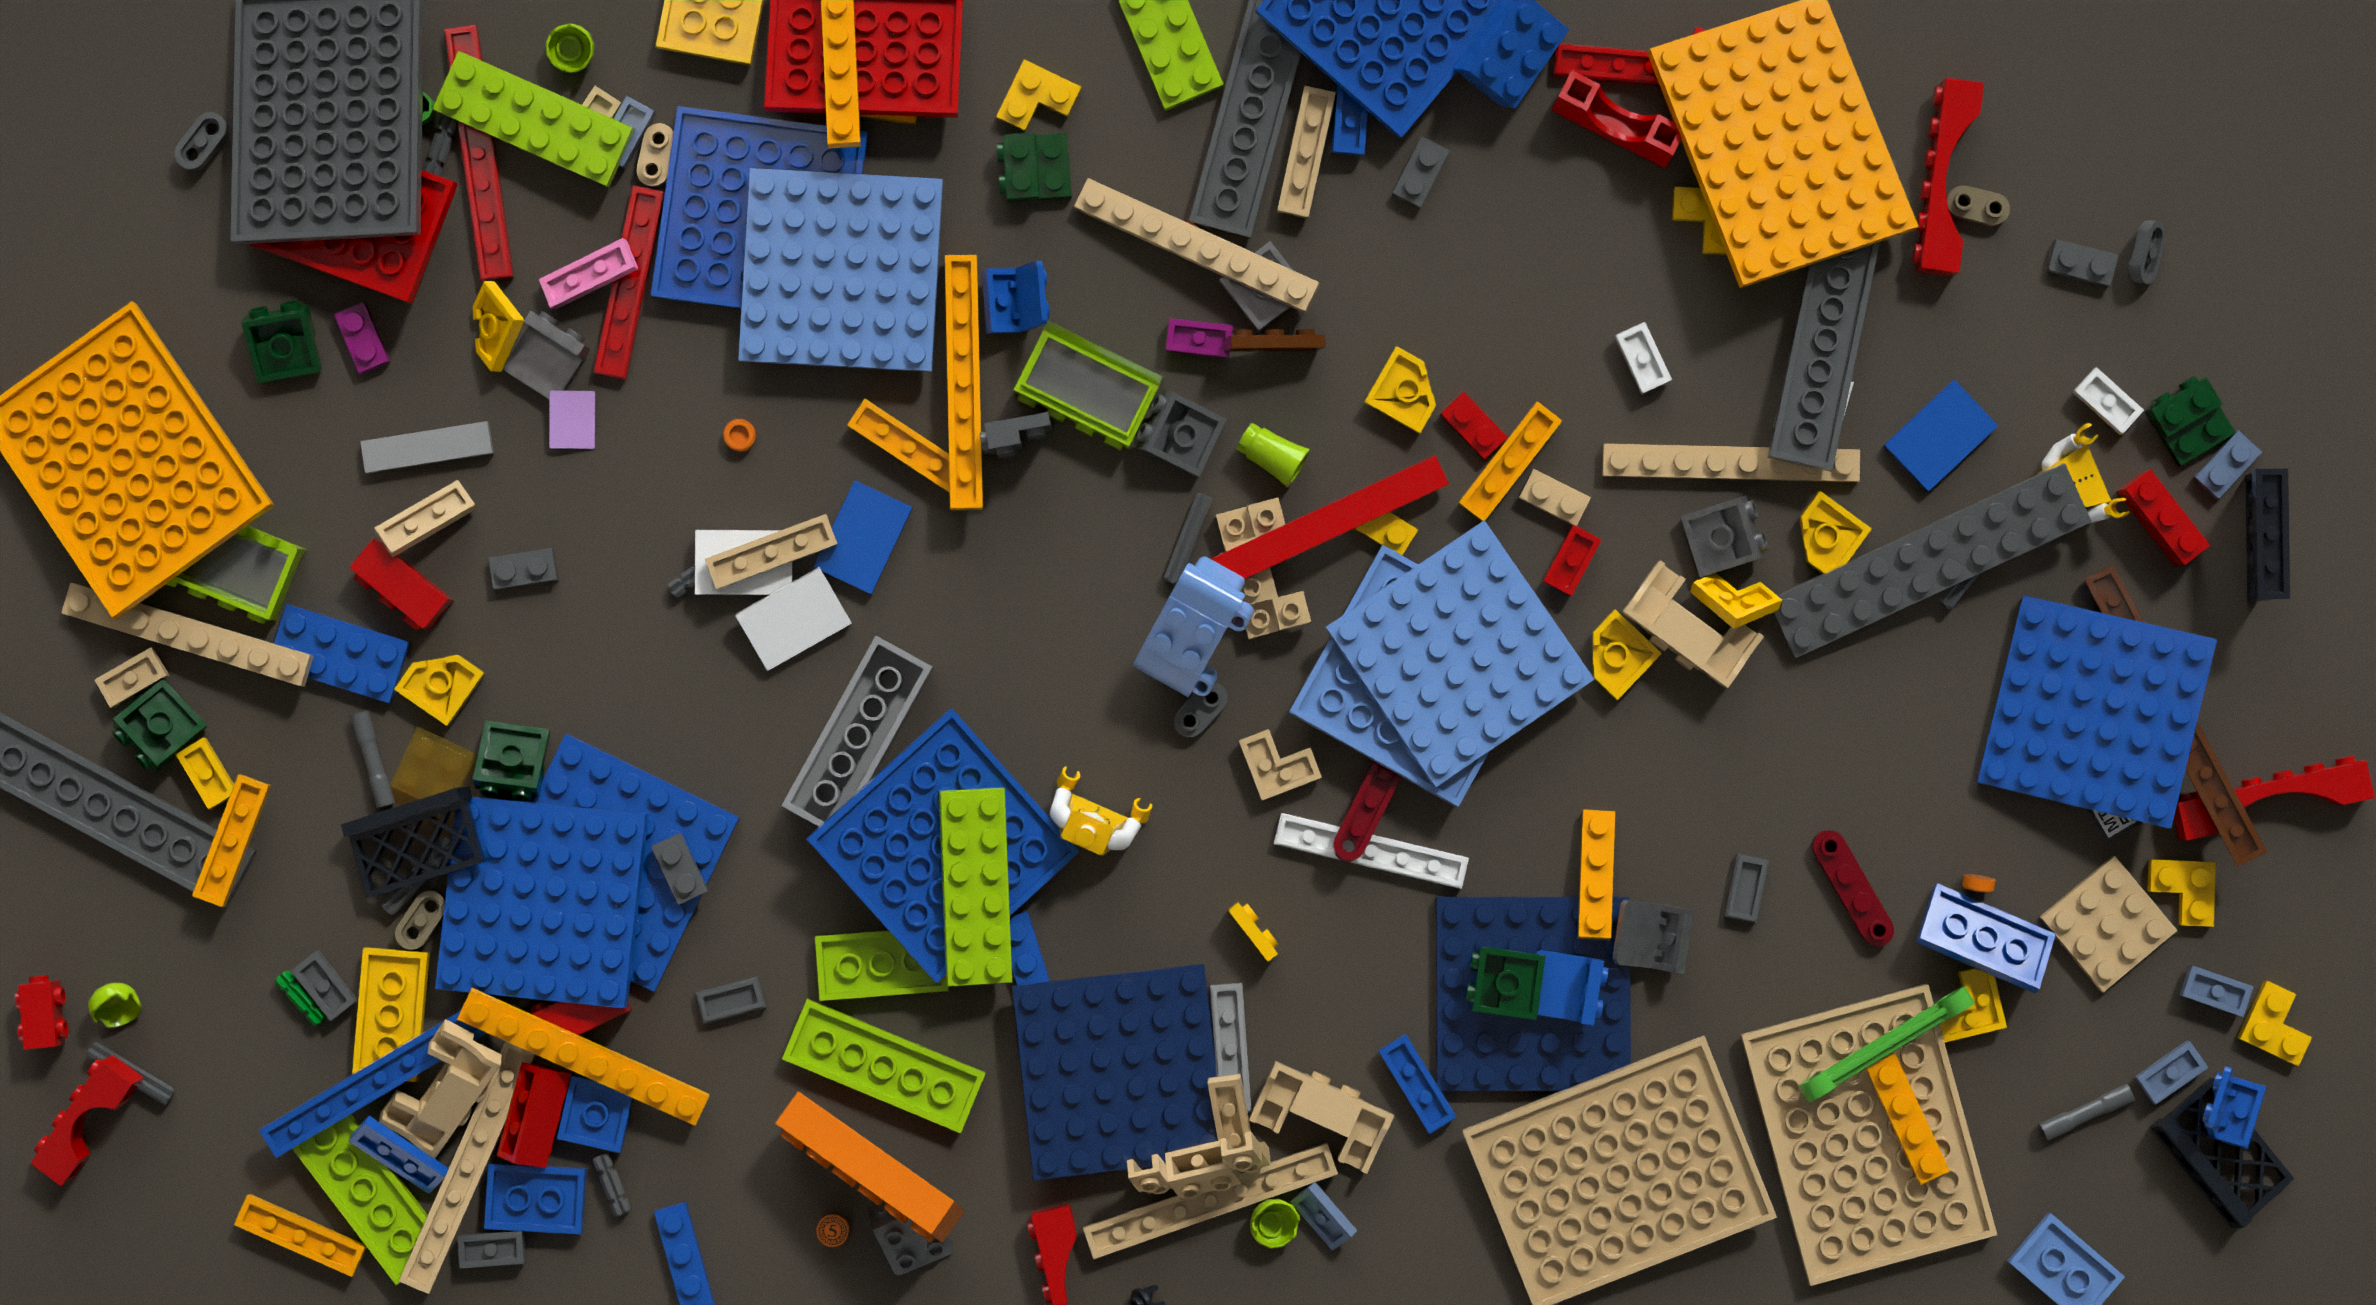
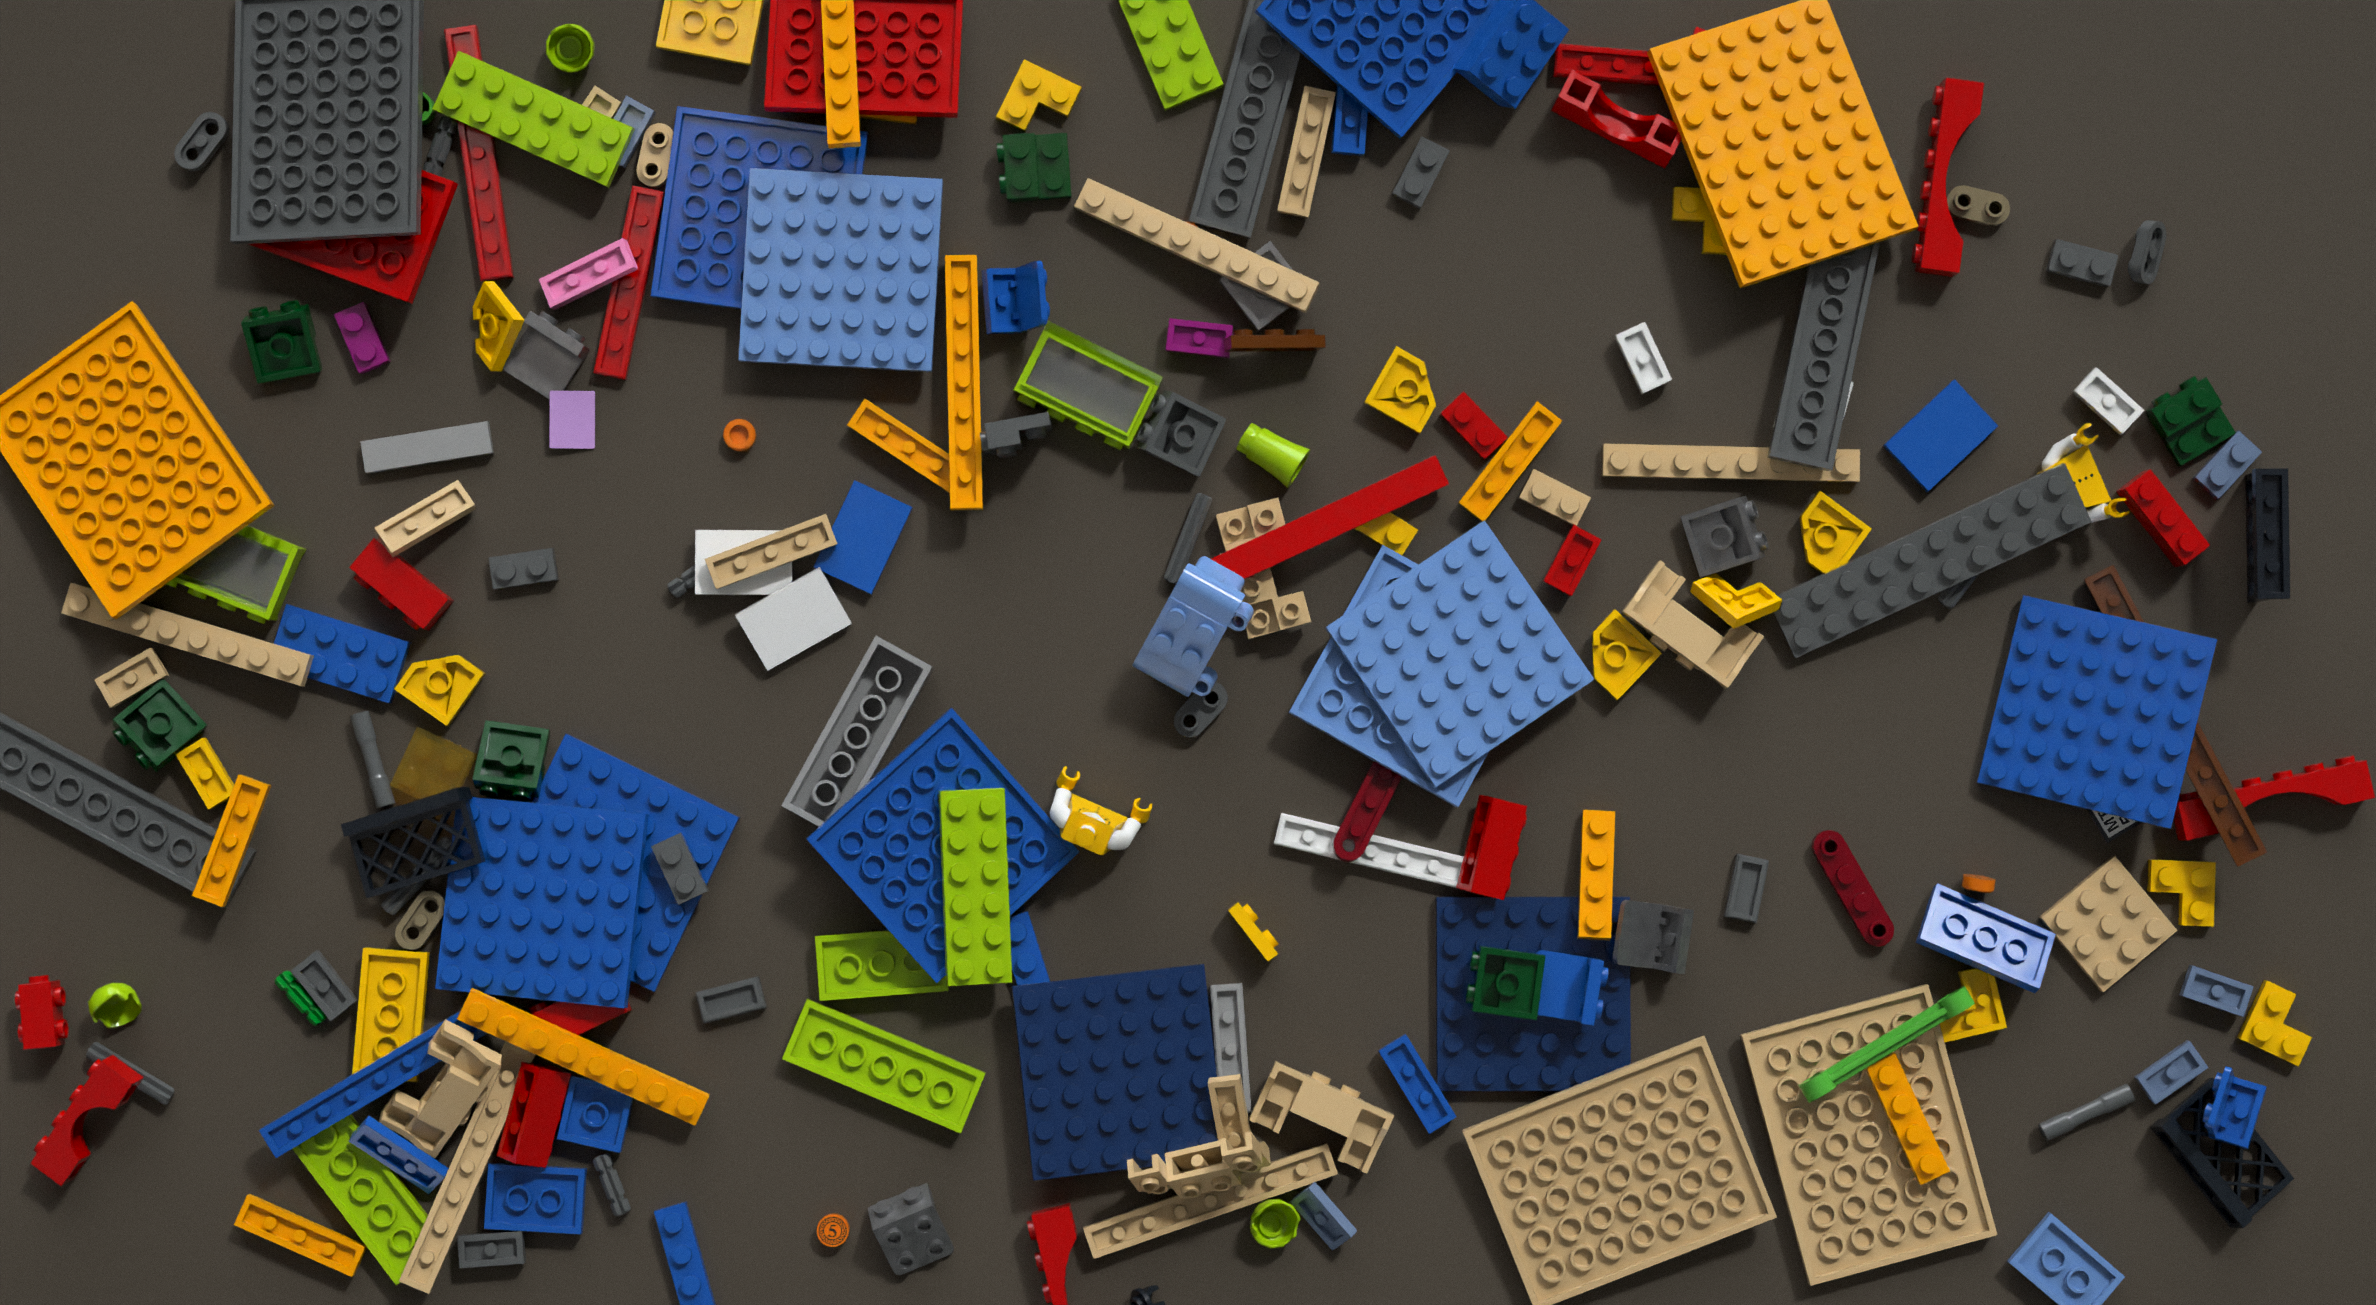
(874, 1170): orange brick -> none
(1276, 774): tan plate -> none
(1492, 847): none -> red brick

